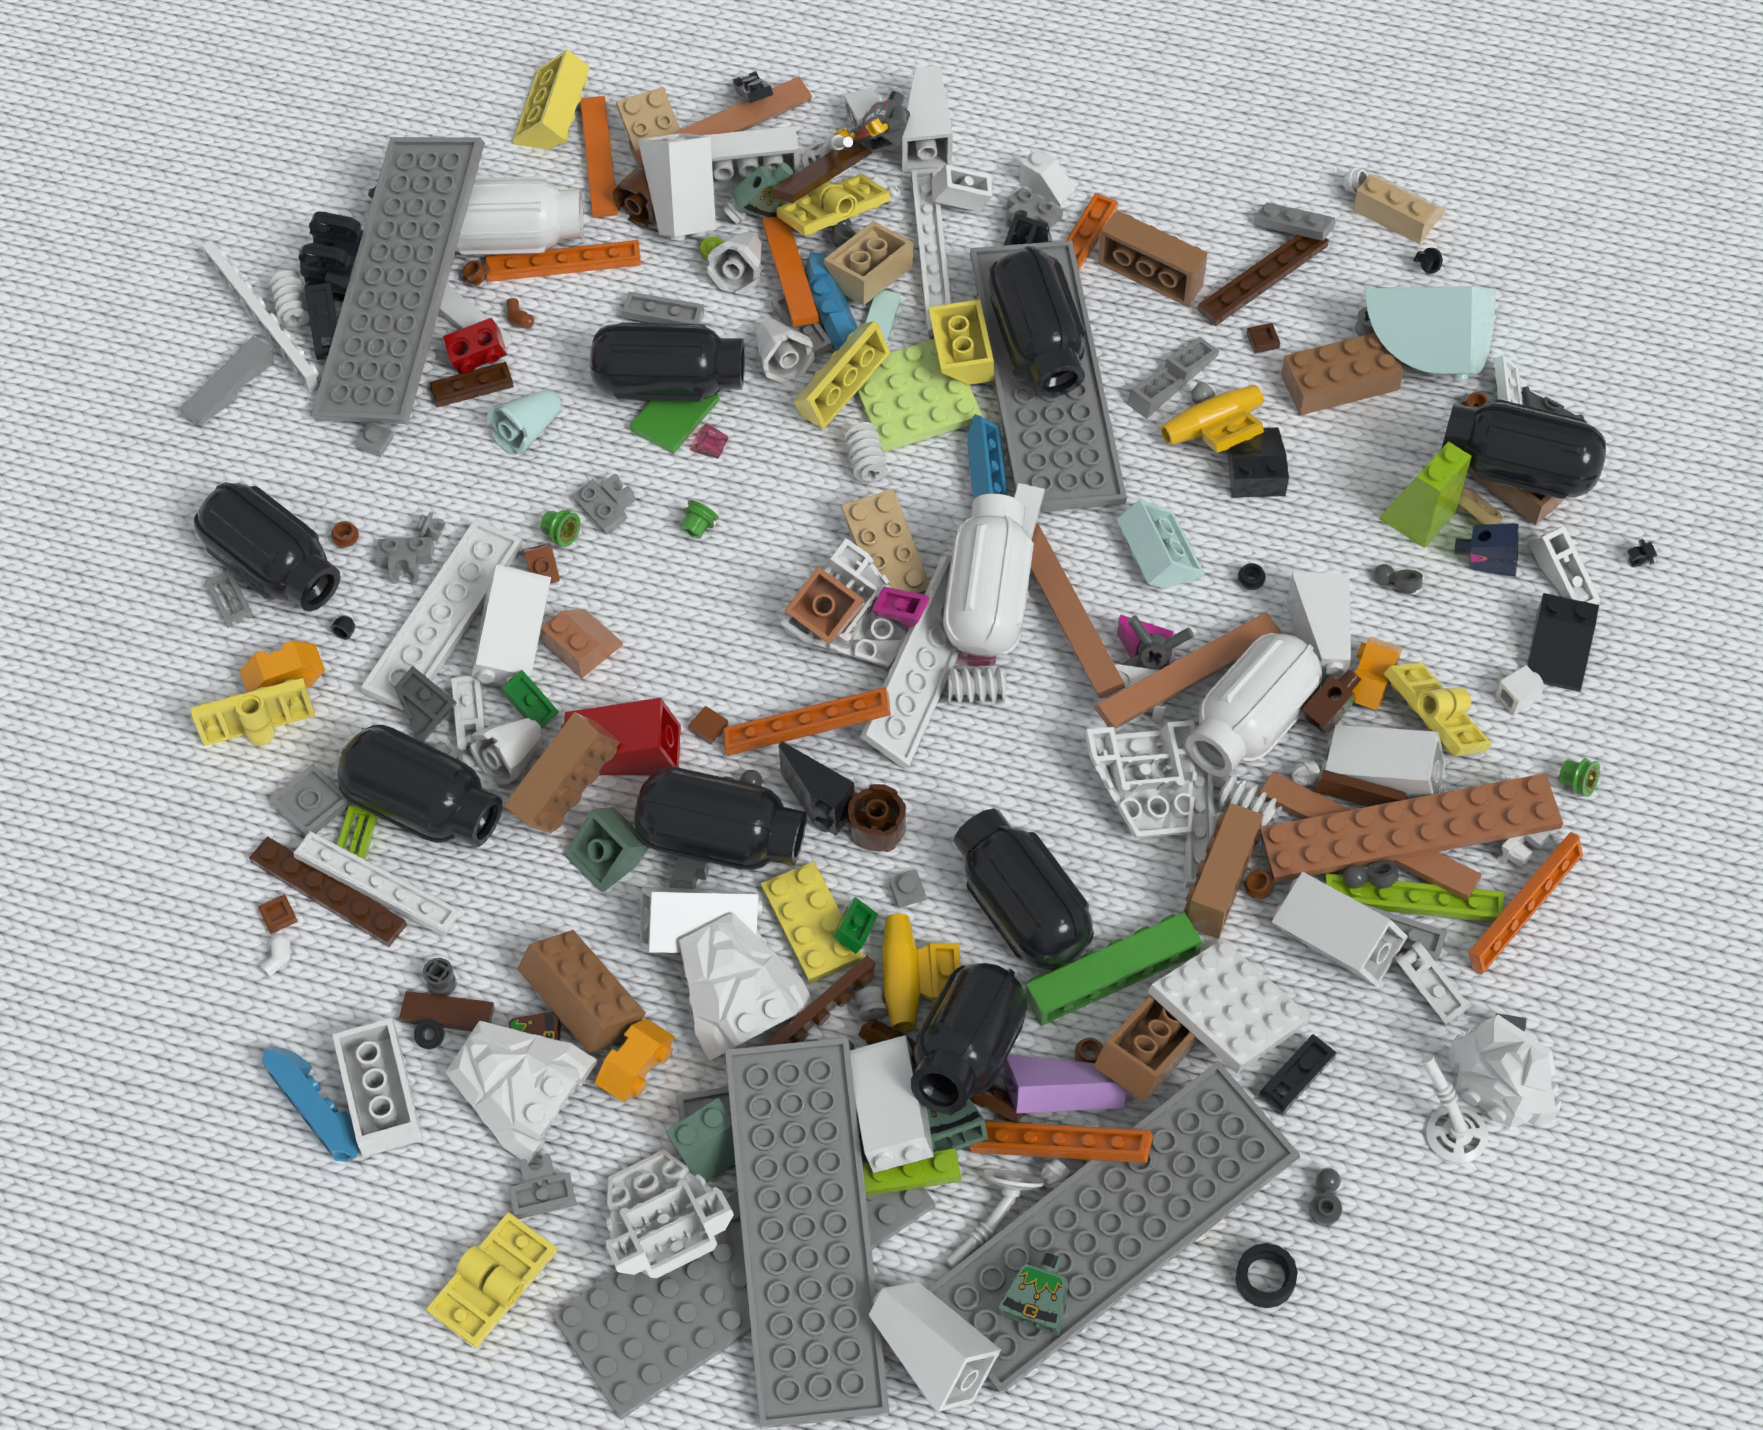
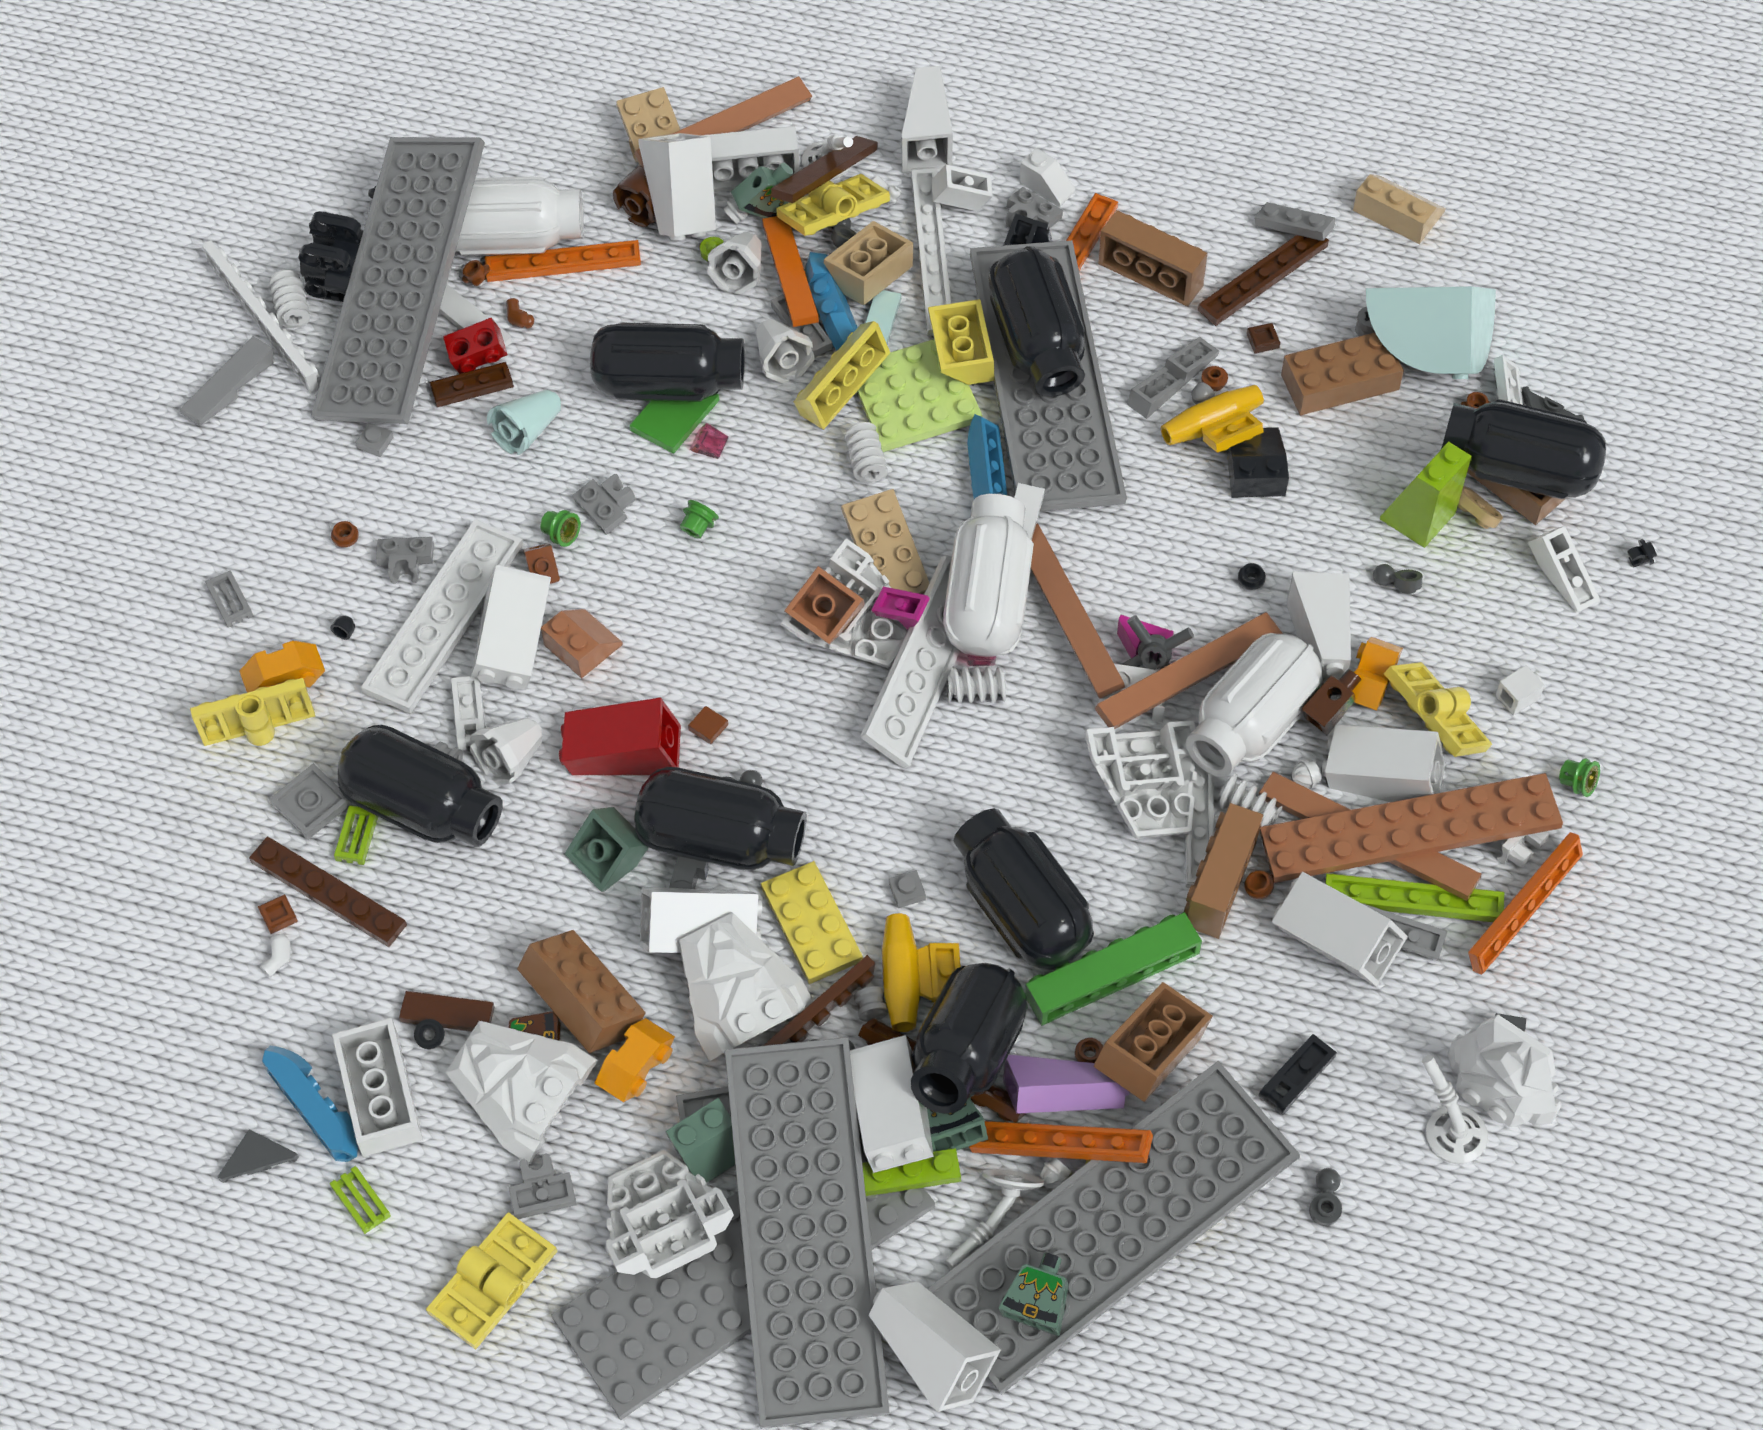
(255, 1155): none -> dark grey tile
(266, 546): black piece -> none
(321, 316): black plate -> none
(346, 1179): none -> lime tile
(377, 883): white tile -> none
(423, 702): dark grey wing -> none
(427, 525): light grey plate -> none
(443, 983): dark grey wheel -> none
(528, 699): green plate -> none
(552, 102): light yellow slope -> none
(562, 773): medium nougat brick -> none
(598, 156): orange tile -> none
(661, 309): light grey plate -> none
(752, 87): black plate -> none
(806, 721): orange tile -> none
(817, 788): black slope -> none
(855, 925): green plate -> none
(859, 104): white slope -> none
(877, 818): reddish brown brick -> none
(882, 126): dark grey torso -> none
(1159, 545): light aqua slope -> none
(1209, 374): none -> dark orange plate
(1229, 1005): white plate -> none
(1276, 1254): black tyre -> none
(1354, 179): white plate -> none
(1355, 790): reddish brown tile -> none
(1380, 874): dark grey plate -> none
(1430, 260): black plate -> none
(1433, 983): white plate -> none
(1492, 548): dark blue torso -> none
(1562, 641): black slope -> none

